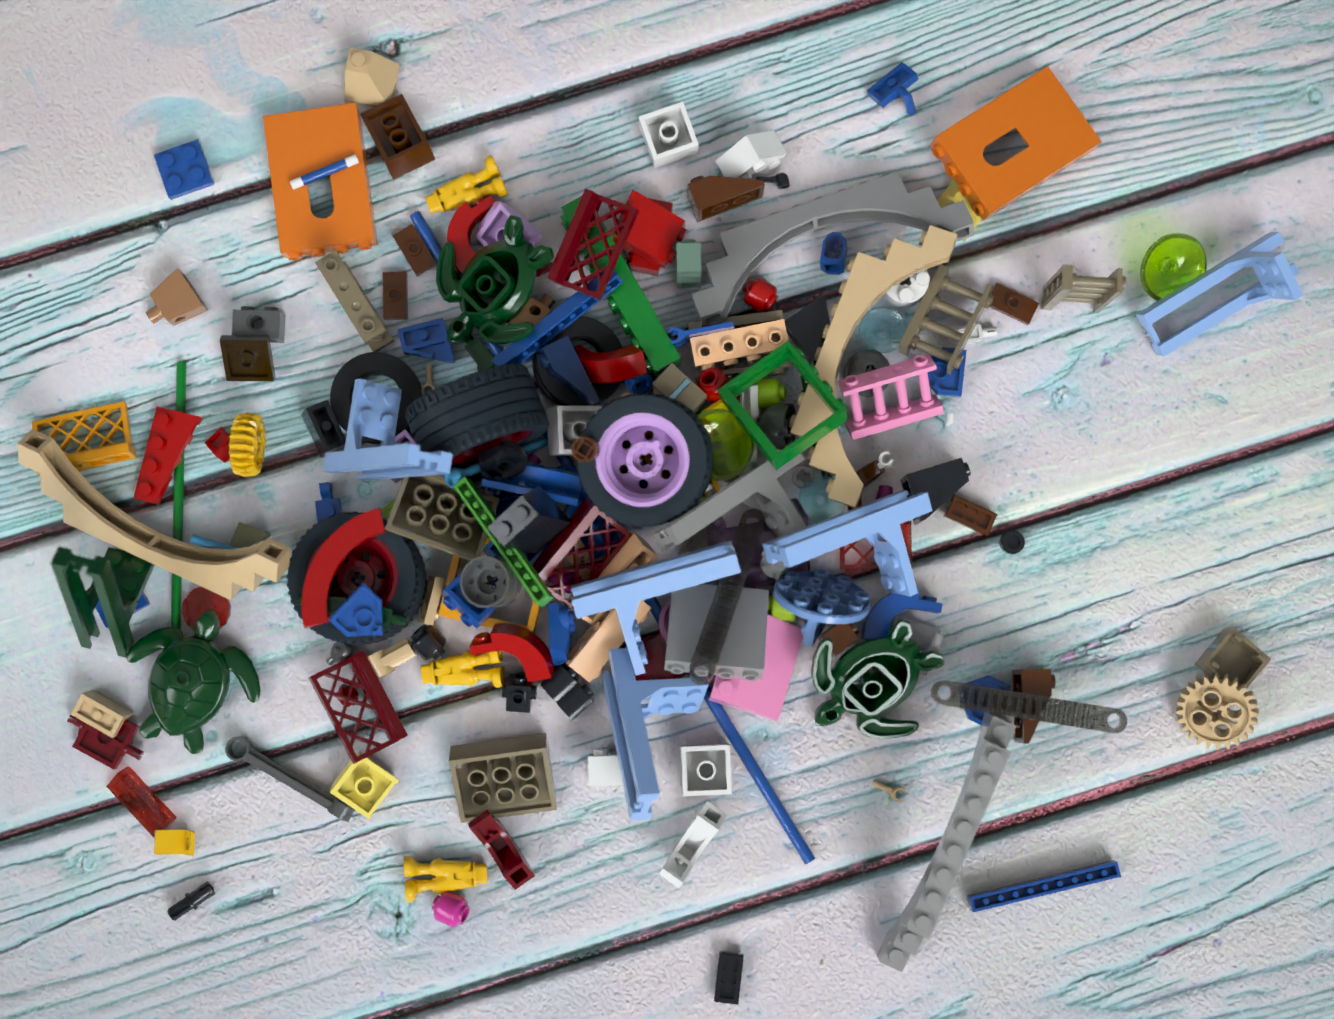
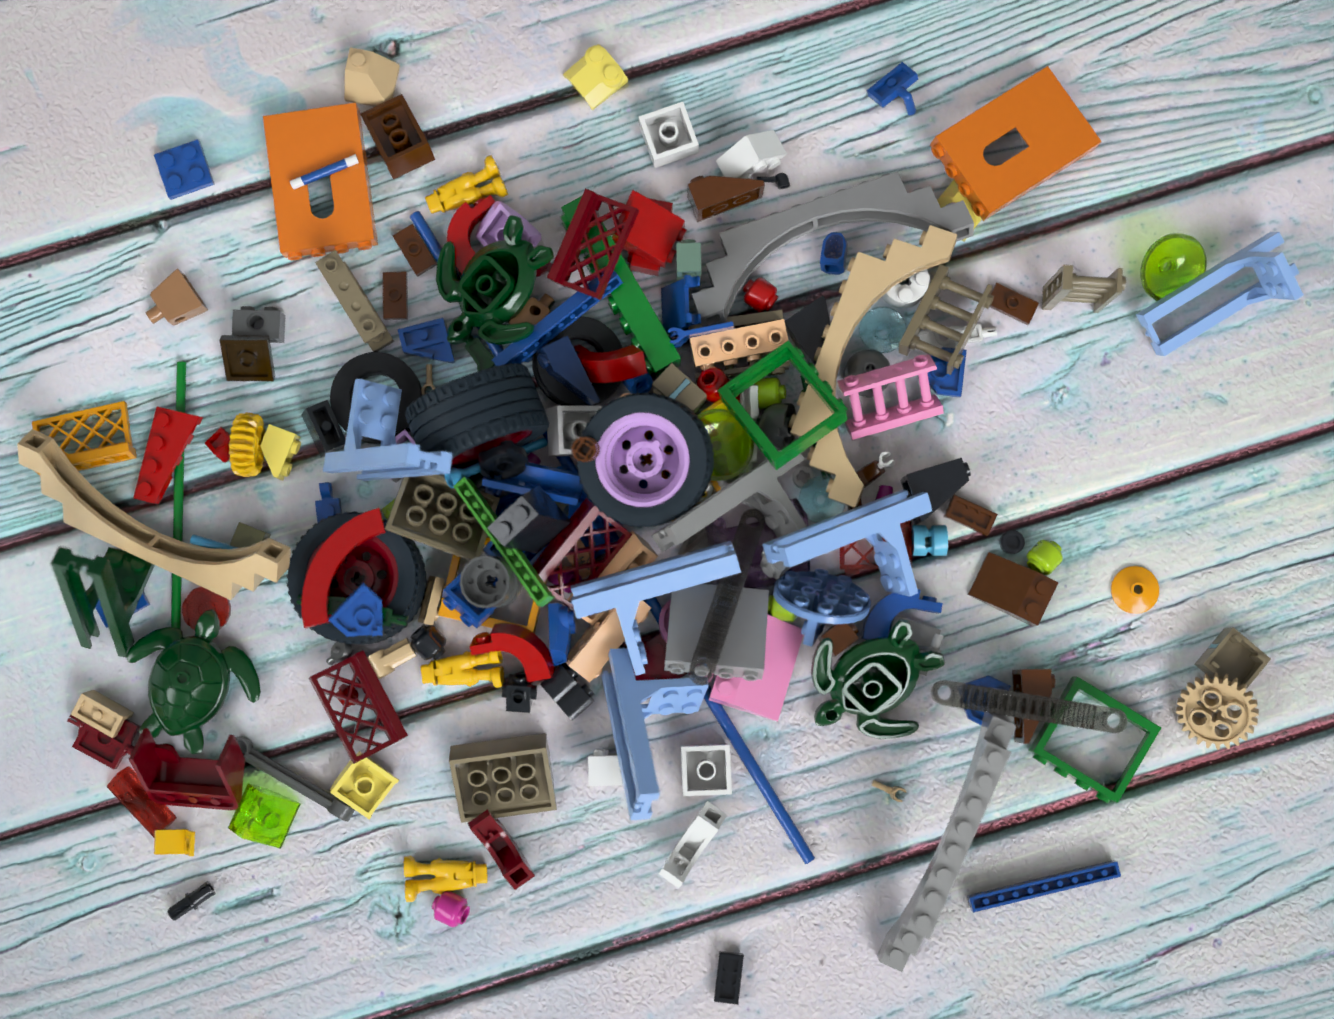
(189, 780): none -> dark red windscreen
(263, 816): none -> clear neon green slope
(278, 448): none -> light yellow slope
(596, 76): none -> light yellow slope
(676, 304): none -> blue flag
(937, 540): none -> medium azure wheel
(1013, 589): none -> reddish brown slope
(1044, 557): none -> lime head
(1083, 781): none -> green window
(1123, 589): none -> light orange dish

